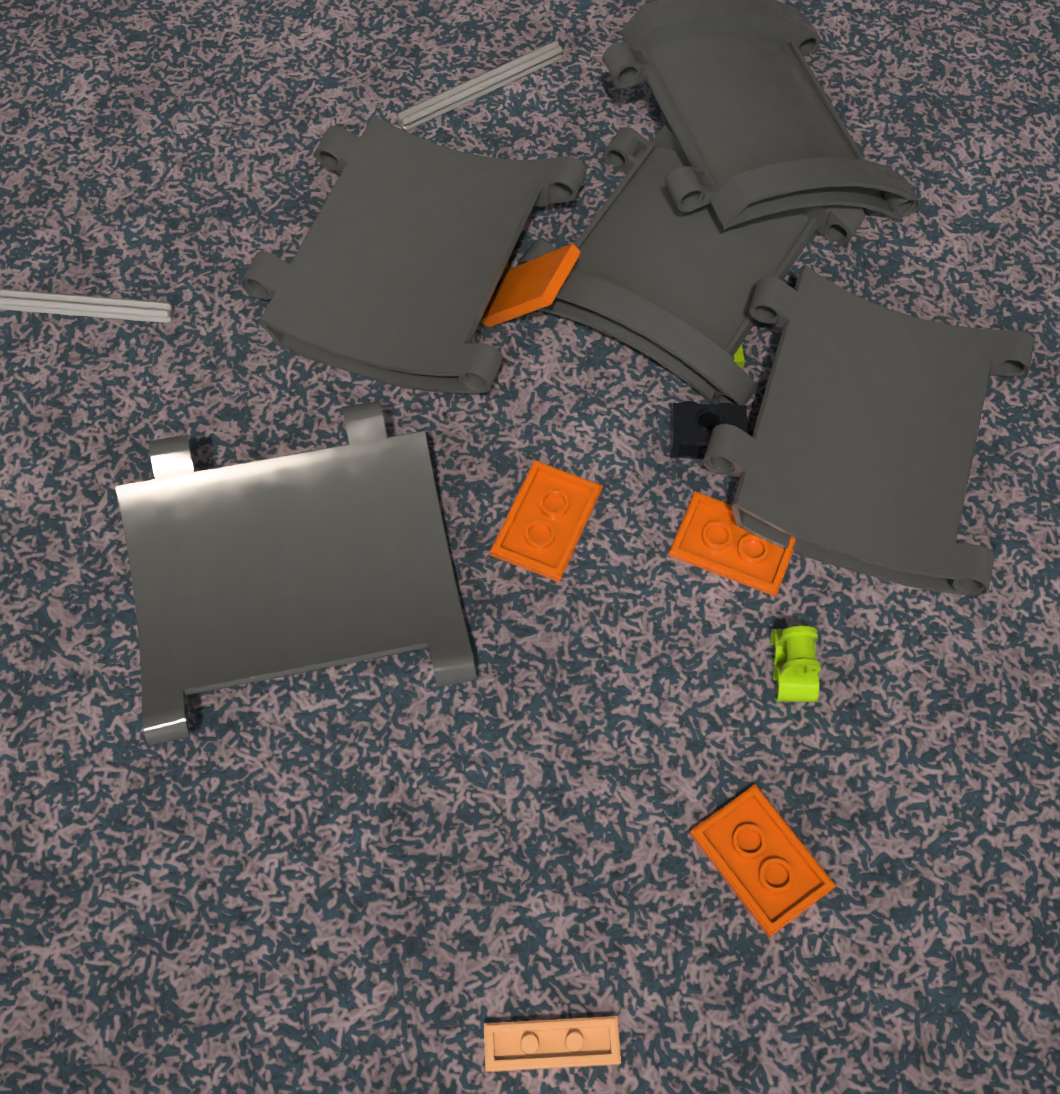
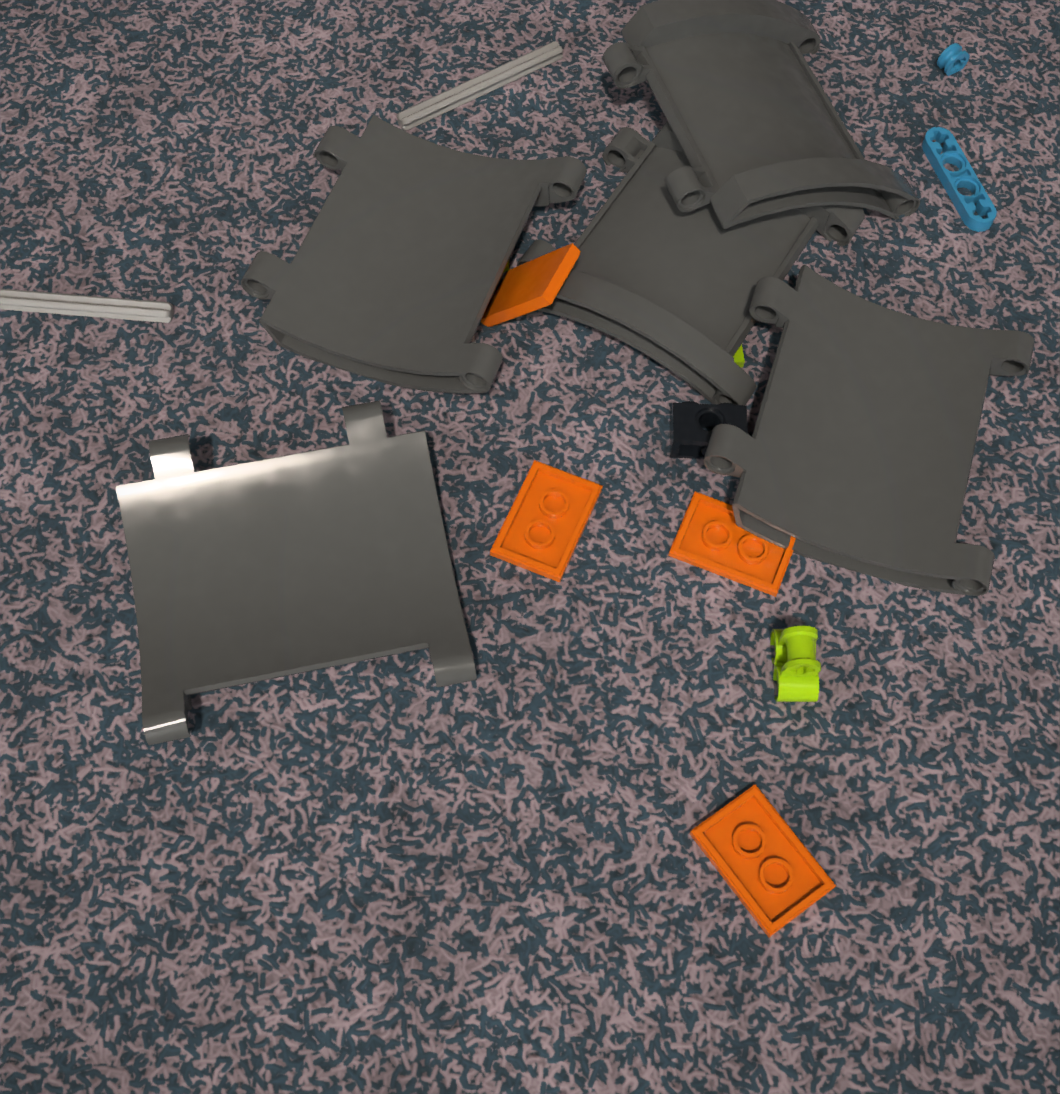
(551, 1044): light nougat tile -> none
(953, 59): none -> dark azure bush
(963, 178): none -> dark azure beam

